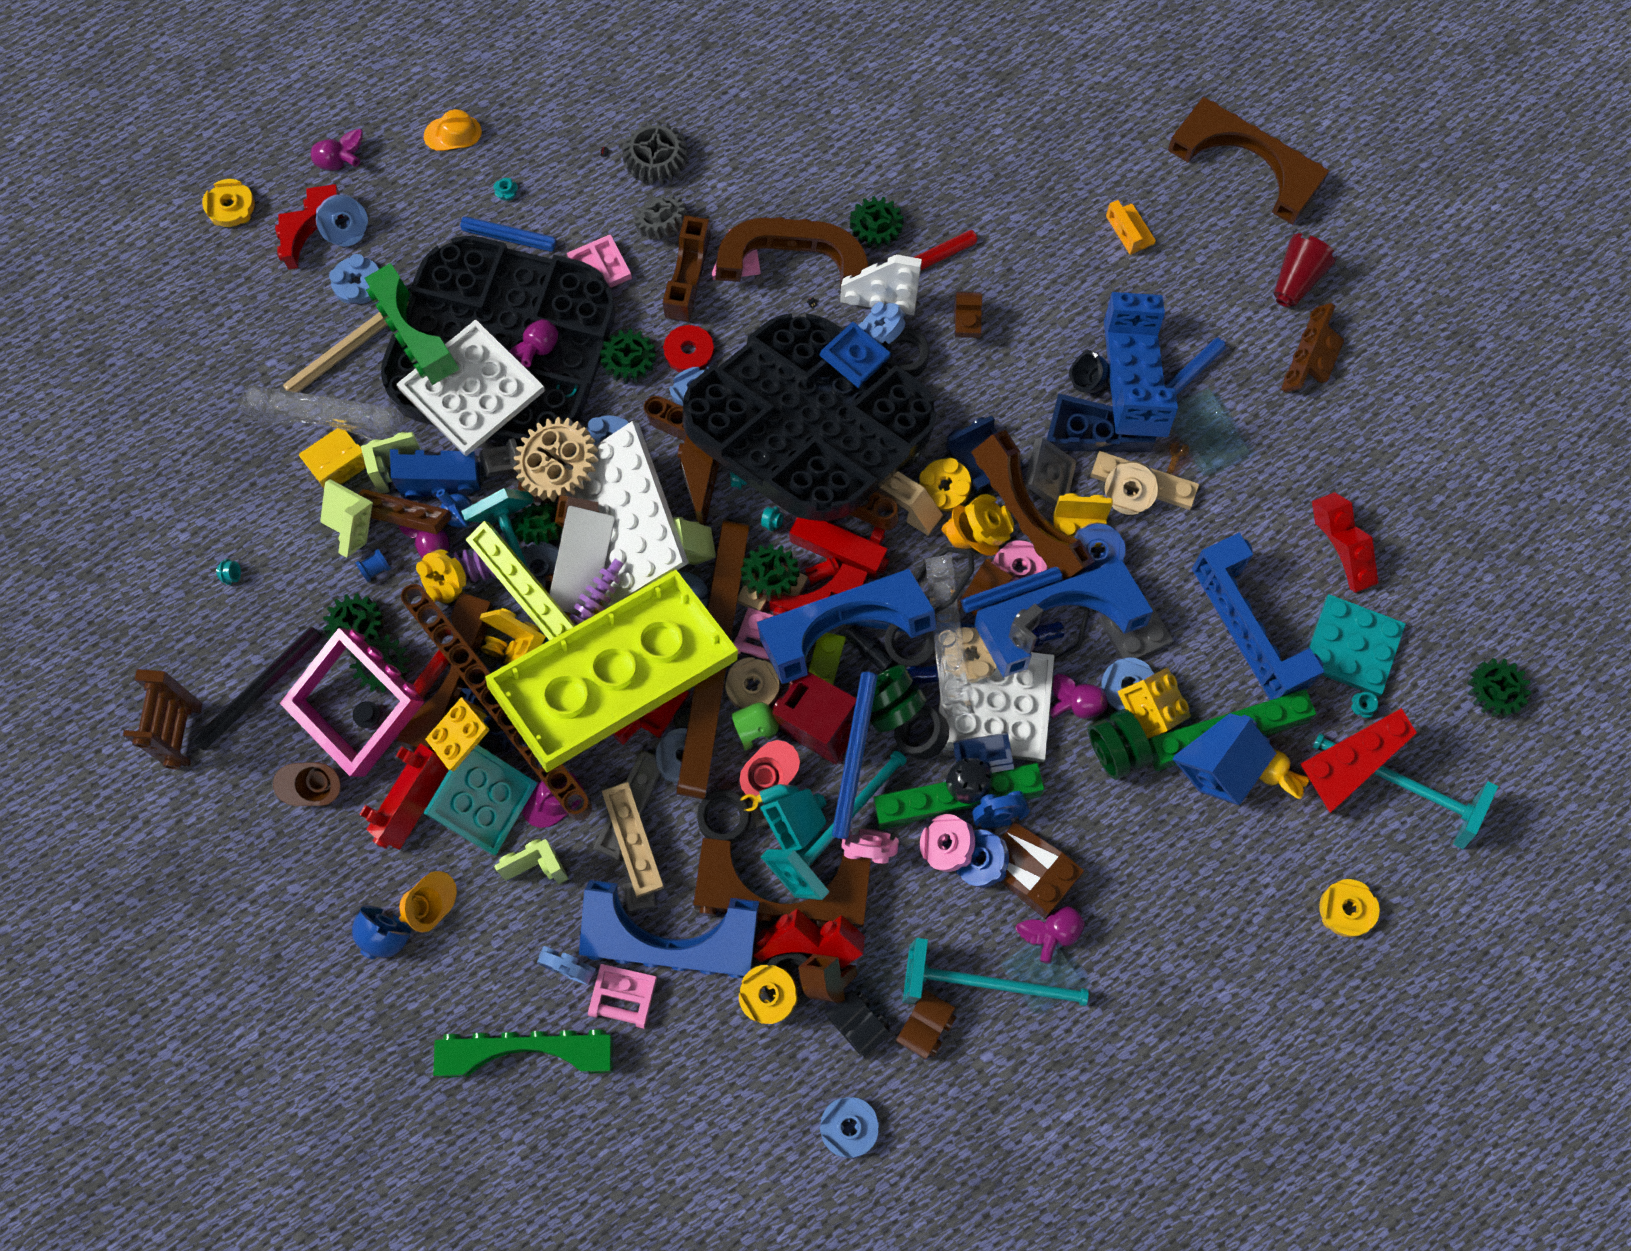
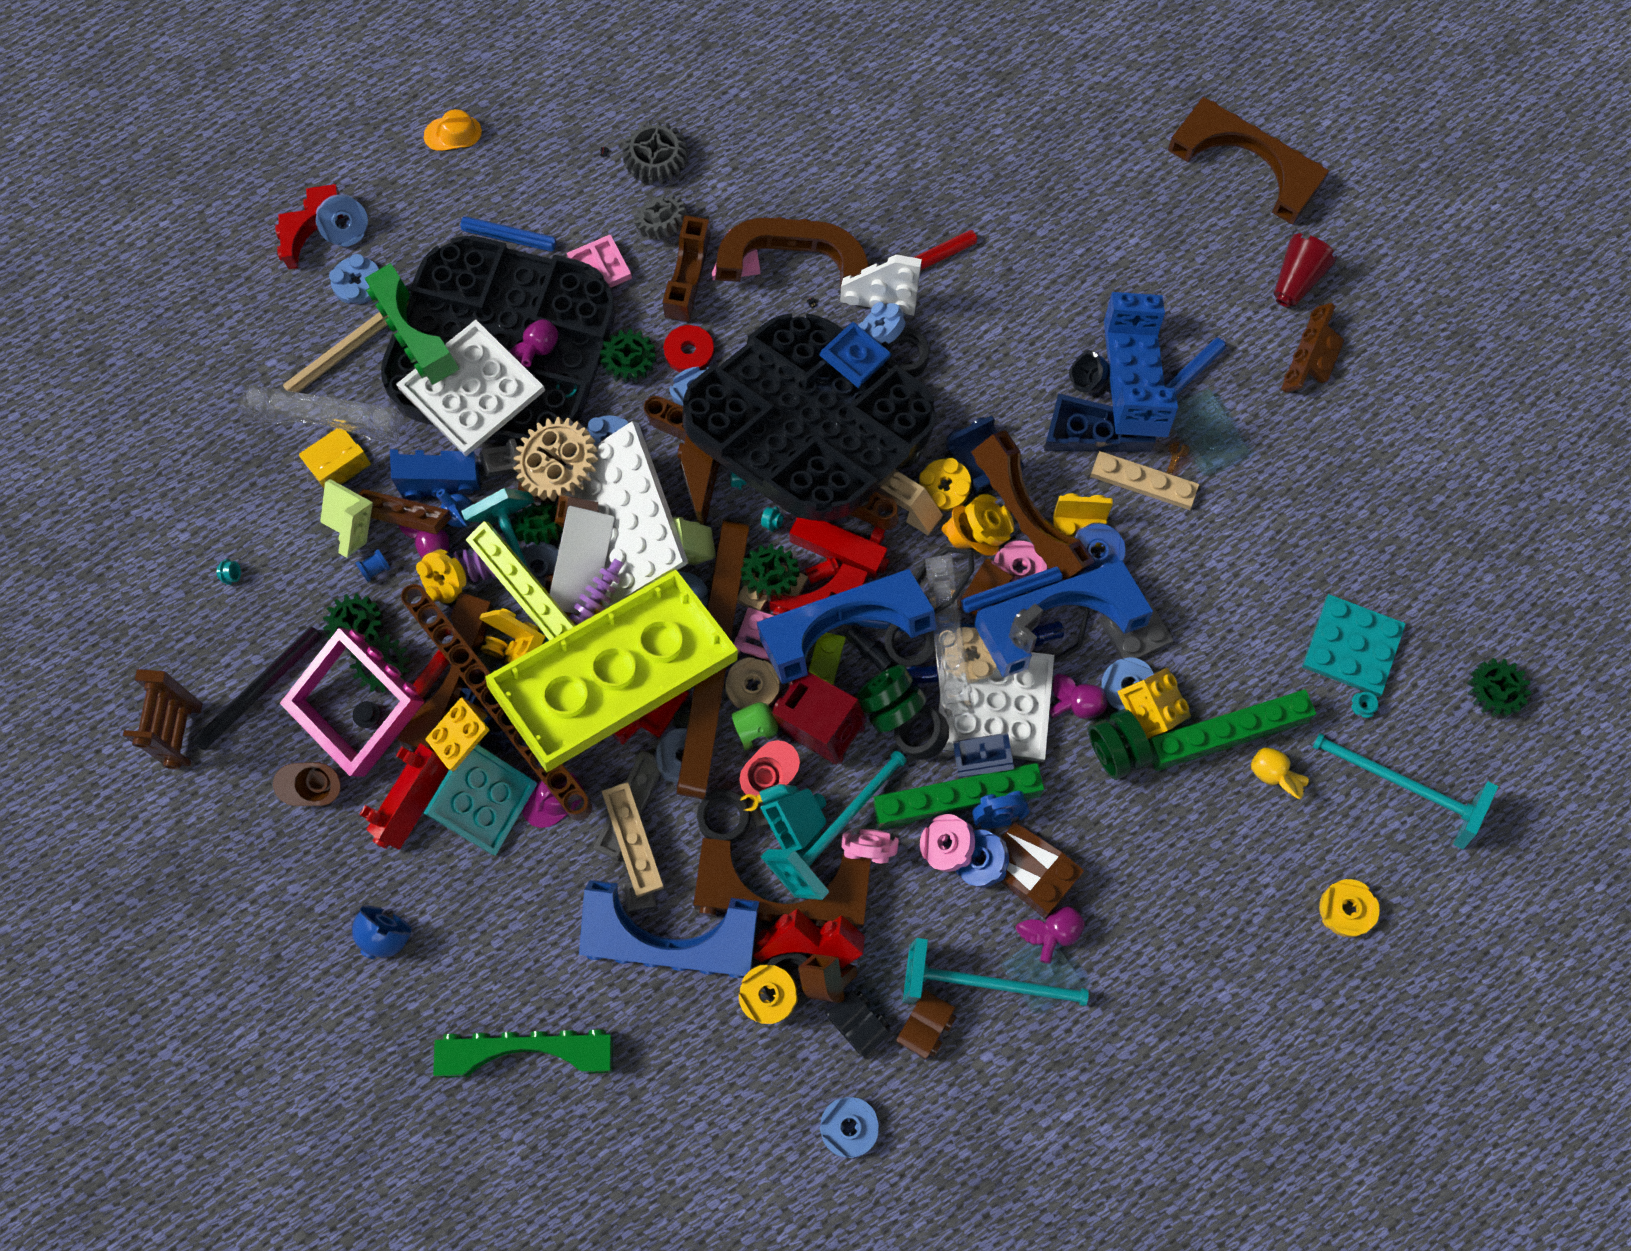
(231, 215): yellow plate -> none
(331, 154): magenta piece -> none
(377, 457): yellowish green bracket -> none
(428, 901): light orange piece -> none
(505, 194): teal plate -> none
(535, 853): yellowish green bracket -> none
(565, 965): medium blue plate -> none
(625, 986): bright pink plate -> none
(854, 755): blue axle -> none
(880, 221): dark green gear -> none
(967, 314): reddish brown brick -> none
(973, 773): black helmet -> none
(1049, 471): flat silver plate -> none
(1129, 227): light orange panel -> none
(1144, 479): tan plate -> none
(1216, 573): blue plate -> none
(1227, 758): blue slope -> none
(1350, 762): red wedge -> none
(1355, 547): red arch -> none

